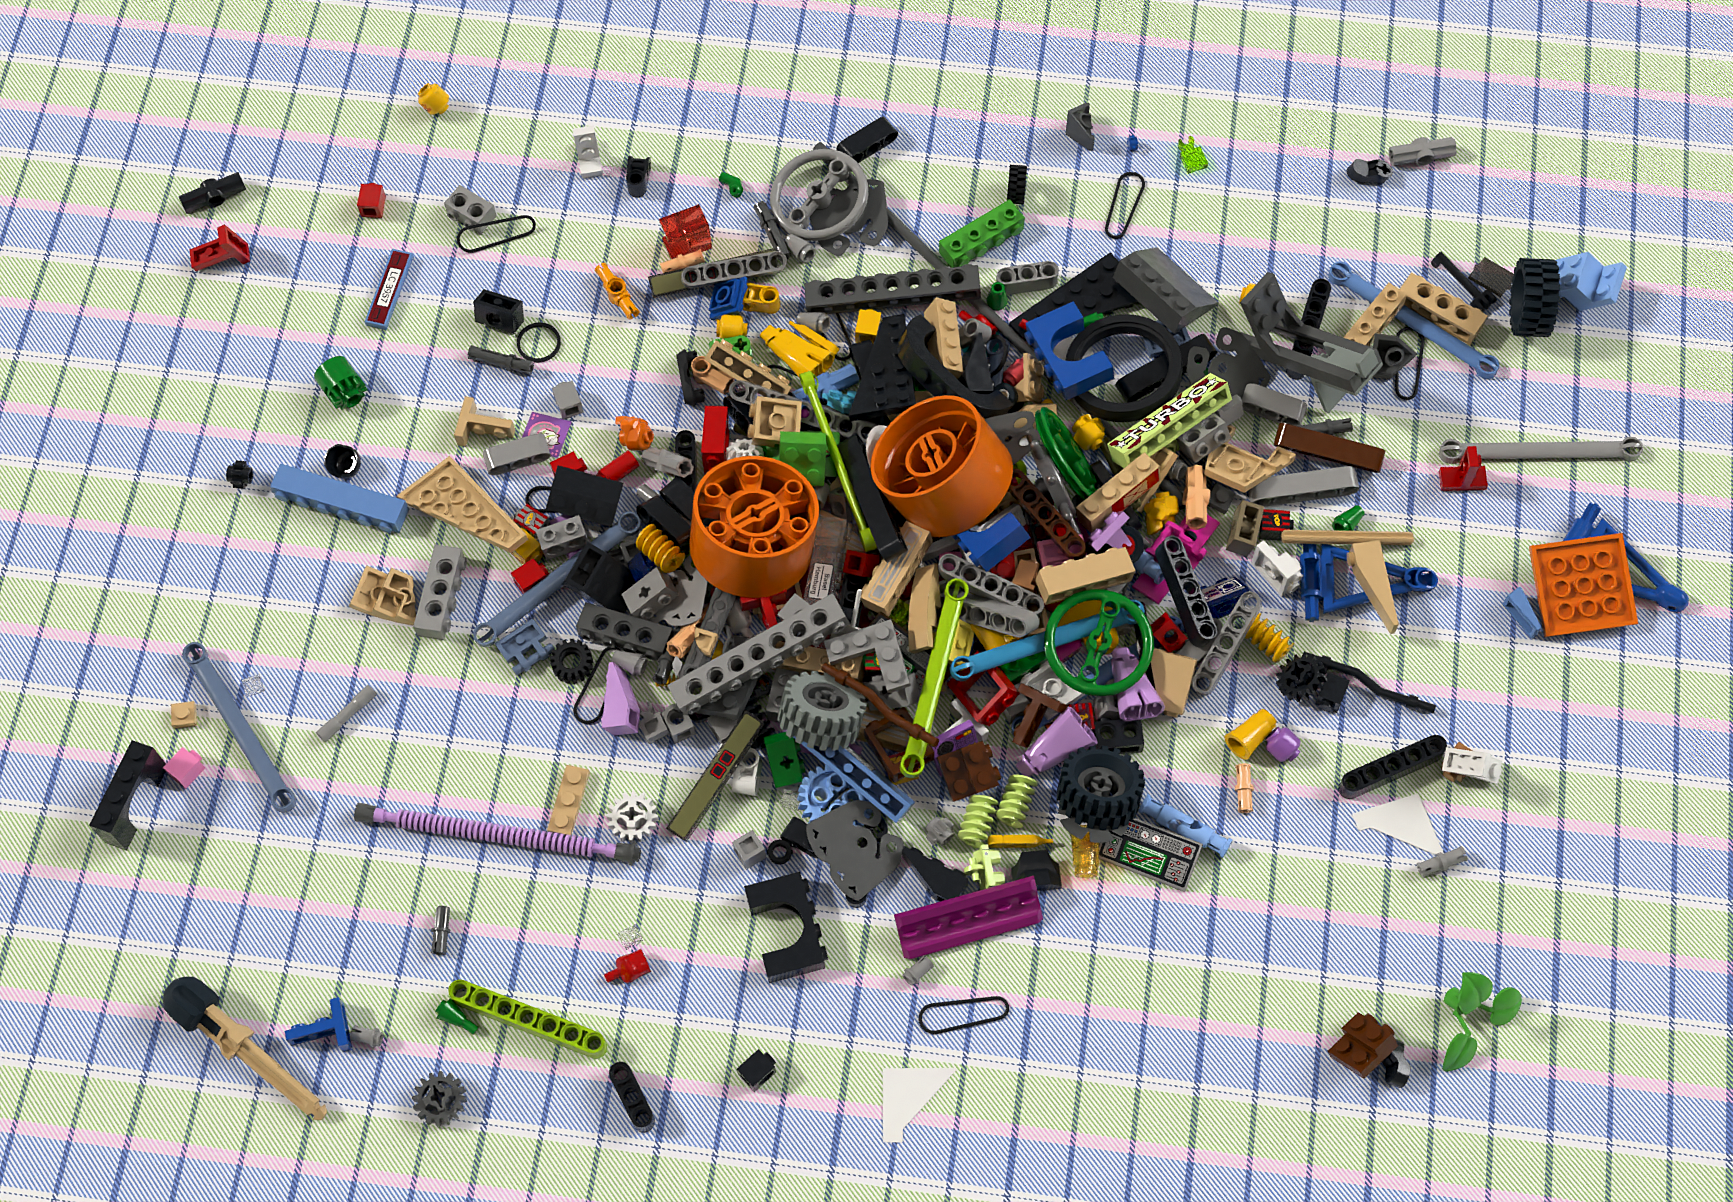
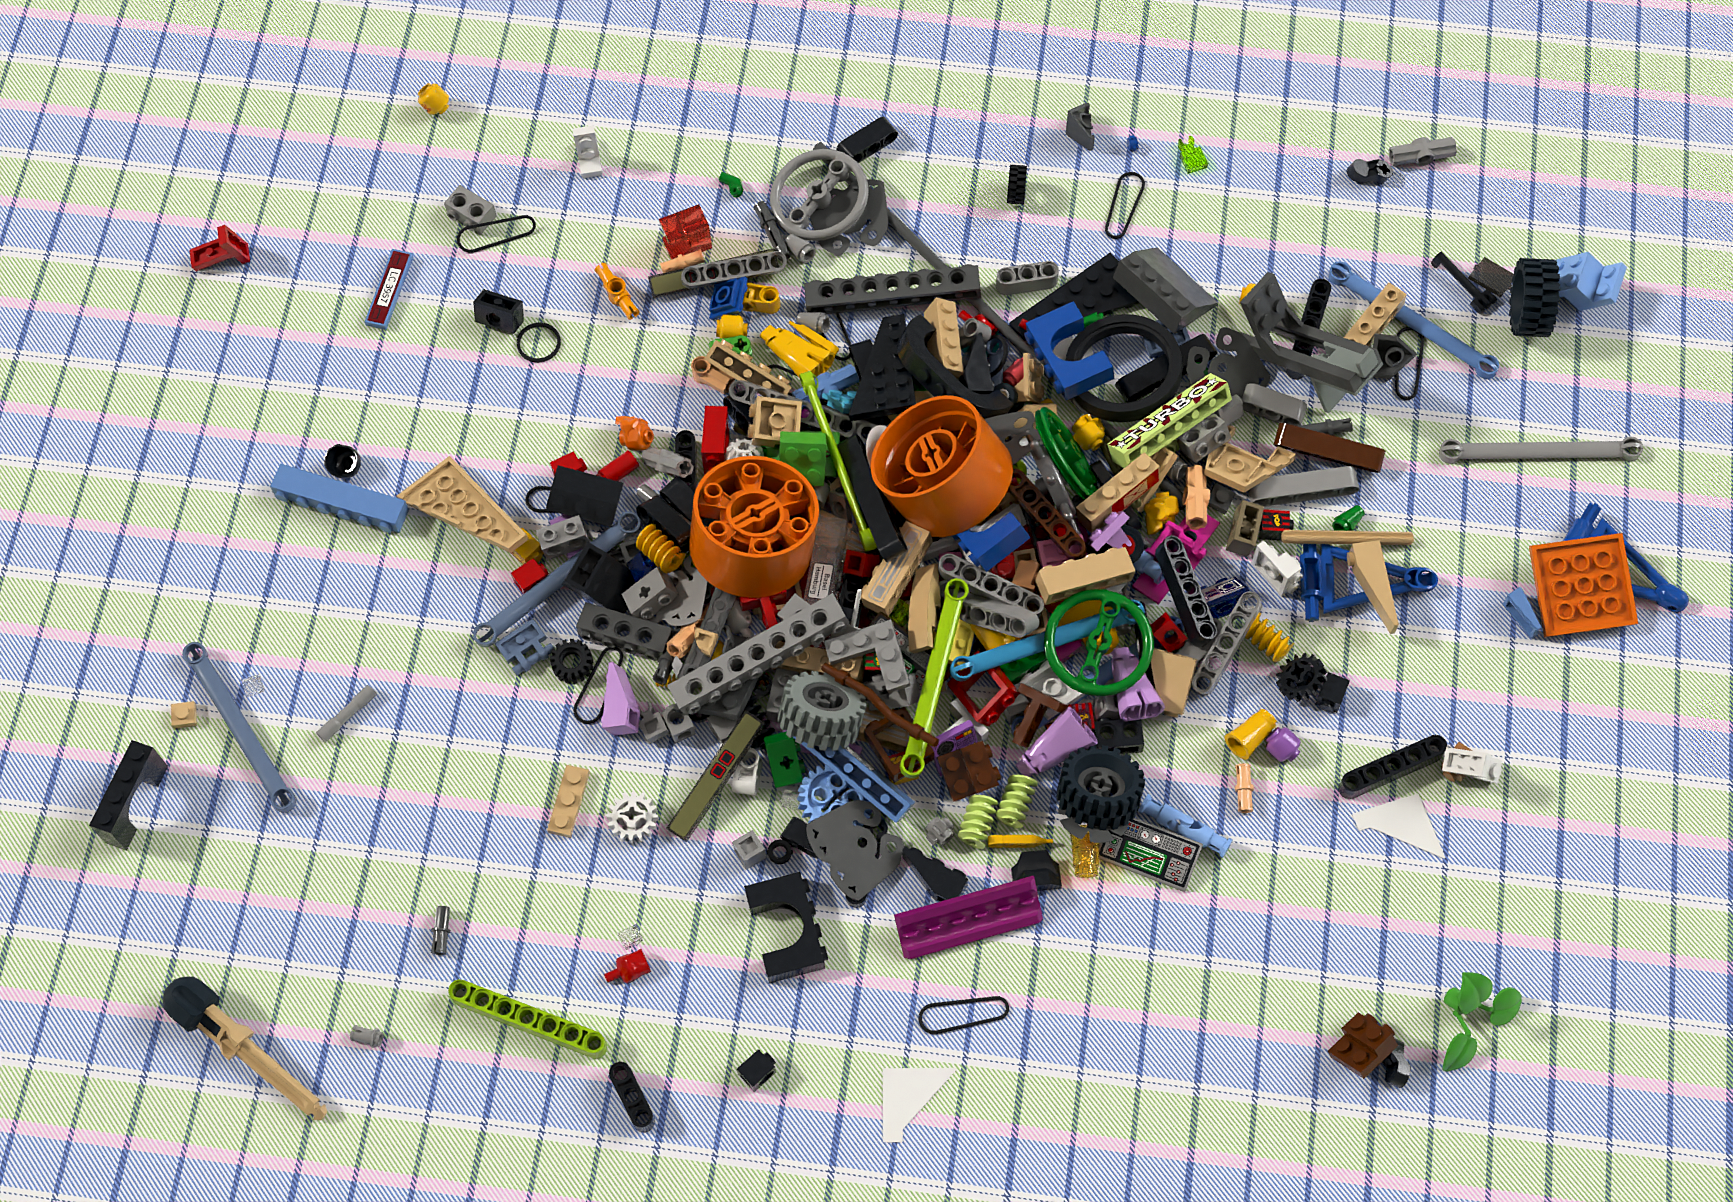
(184, 767): bright pink brick -> none
(212, 192): black piece -> none
(239, 474): black gear -> none
(323, 1028): blue bracket -> none
(340, 382): green gear -> none
(371, 200): red brick -> none
(385, 595): tan slope -> none
(442, 559): light grey brick -> none
(449, 1095): dark grey gear -> none
(452, 1014): green cone -> none
(480, 424): tan bracket -> none
(506, 361): dark grey pin -> none
(516, 454): light grey beam -> none
(531, 520): brick -> none
(553, 429): sticker -> none
(567, 399): light grey brick -> none
(621, 851): lavender hose -> none
(631, 662): light grey cone -> none
(638, 172): black piece -> none
(690, 395): black piece -> none
(867, 325): yellow brick -> none
(919, 969): light grey pin -> none
(982, 234): bright green brick -> none
(982, 870): yellowish green hips -> none
(997, 297): green cone -> none
(1410, 701): black bar -> none
(1442, 861): light grey pin -> none
(1446, 318): tan brick -> none
(1467, 475): red bracket -> none

